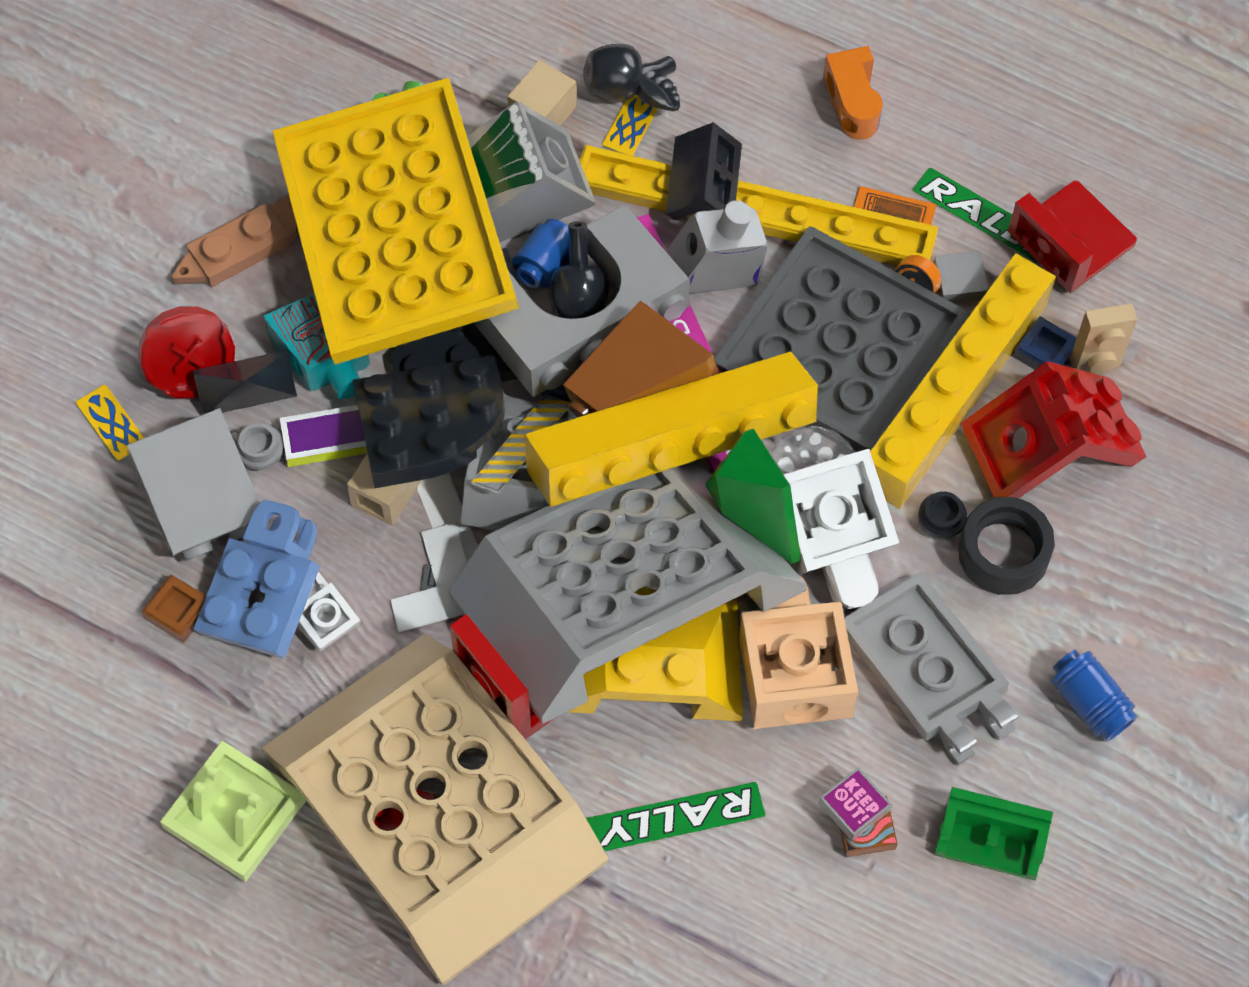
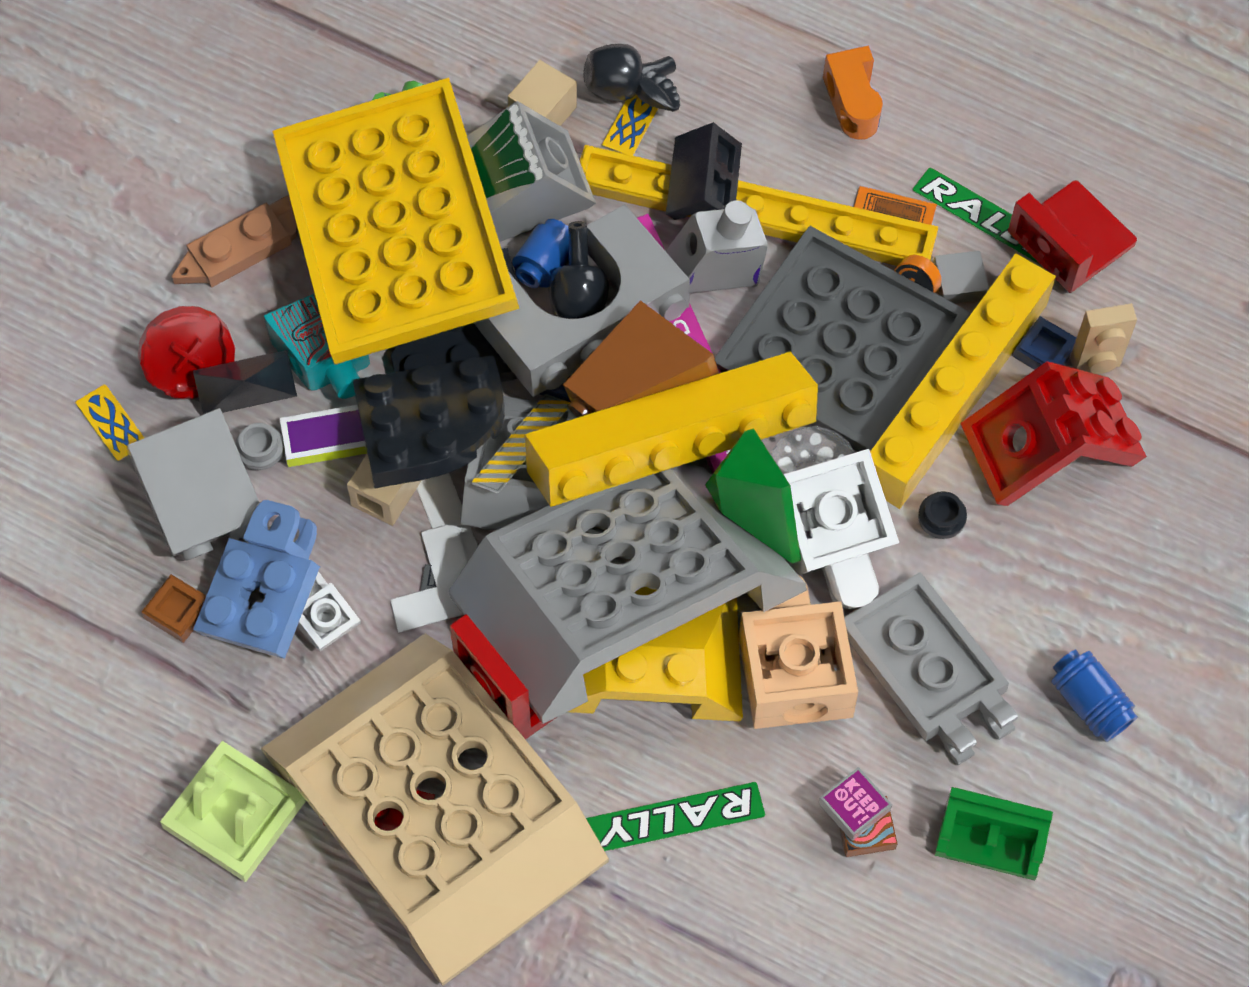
(1015, 513): black tyre -> none

